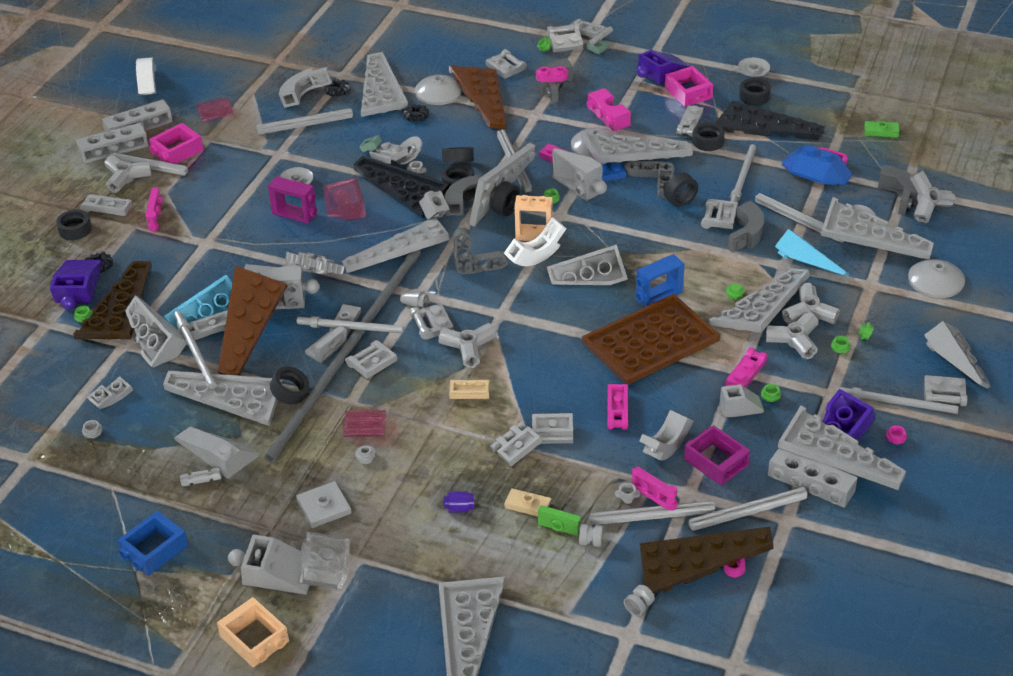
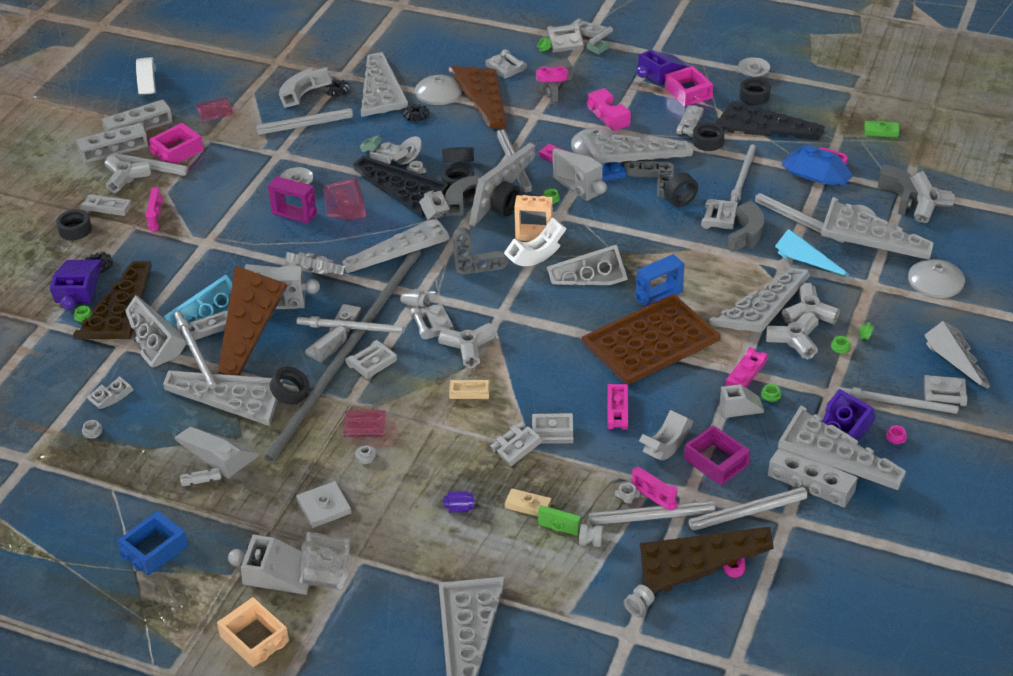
(735, 291): bright green plate -> none

